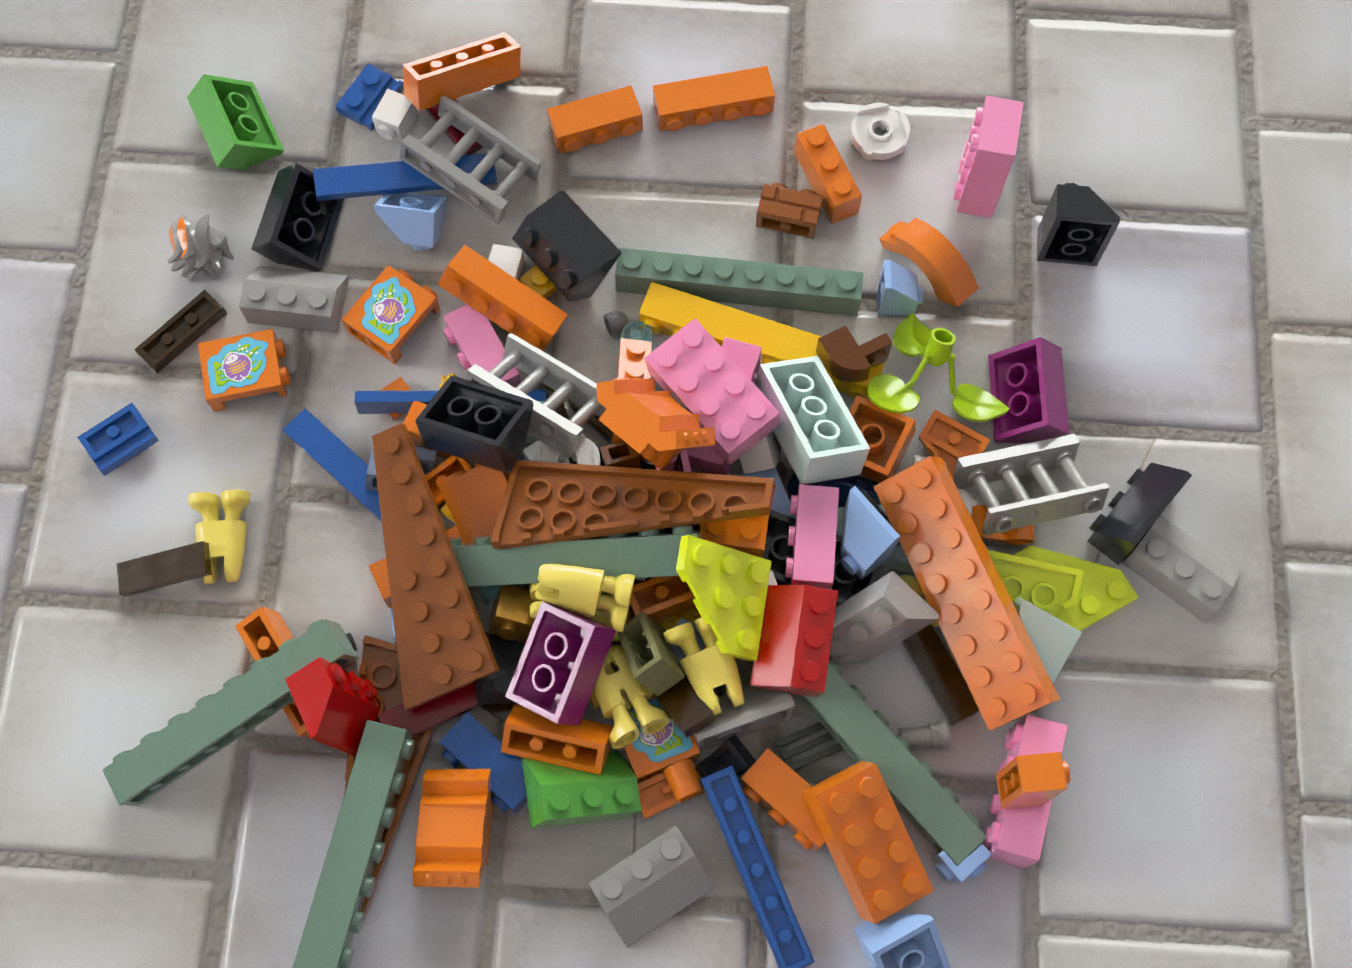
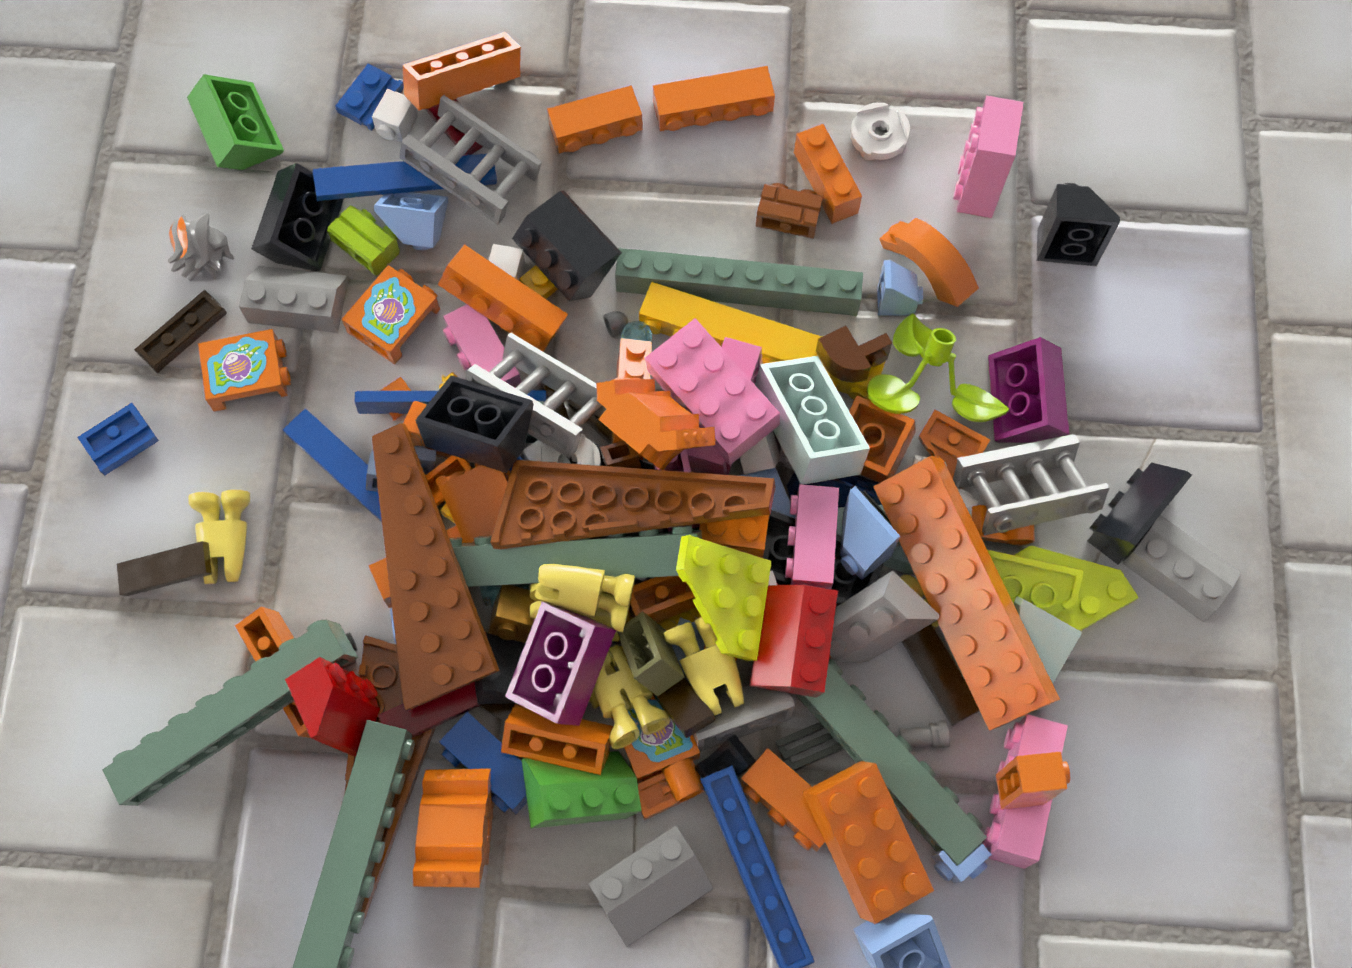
(364, 239): none -> lime brick

